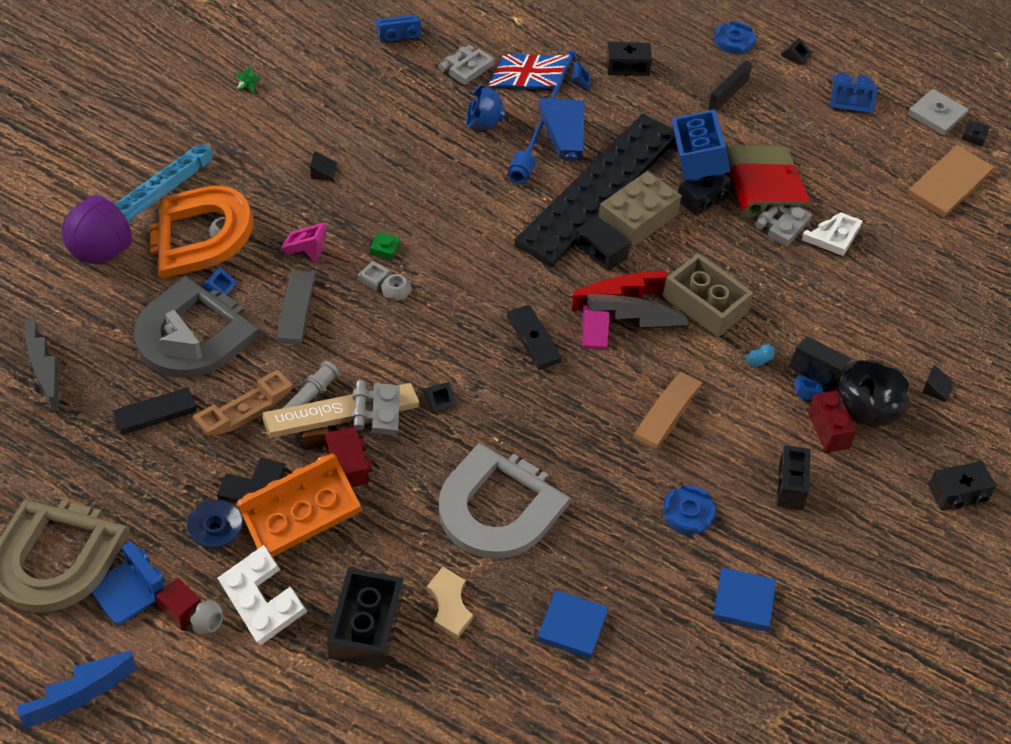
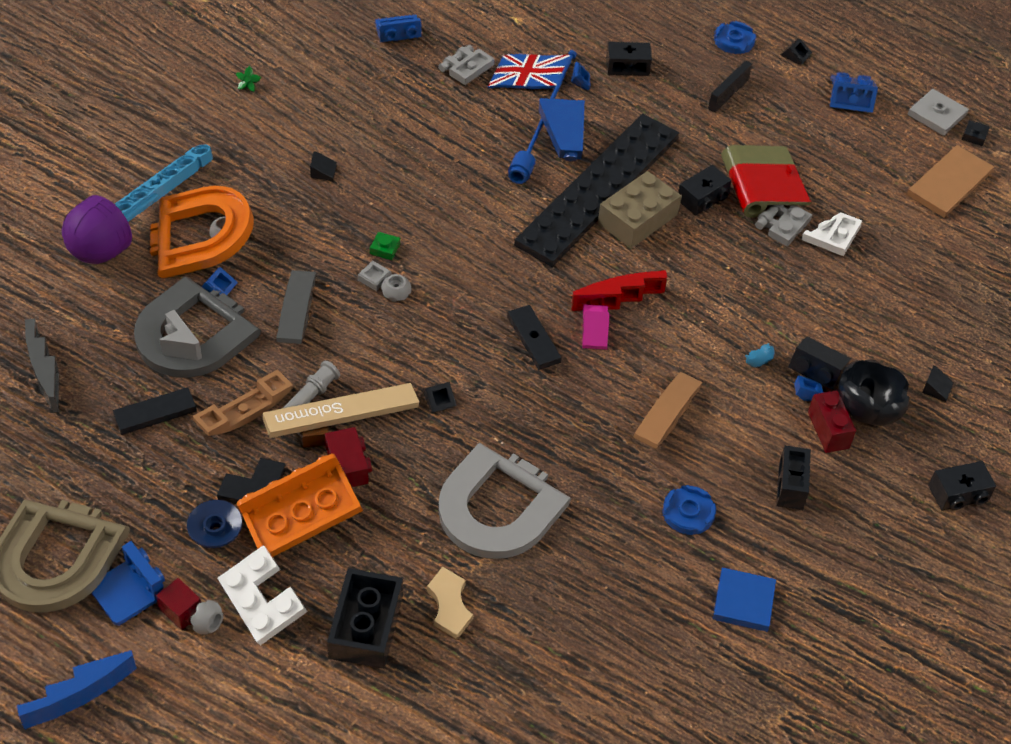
(307, 239): dark pink slope -> none
(385, 407): light grey plate -> none
(485, 109): blue cylinder -> none
(572, 624): blue tile -> none
(602, 243): black brick -> none
(645, 312): dark grey slope -> none
(700, 145): blue brick -> none
(708, 294): dark tan brick -> none

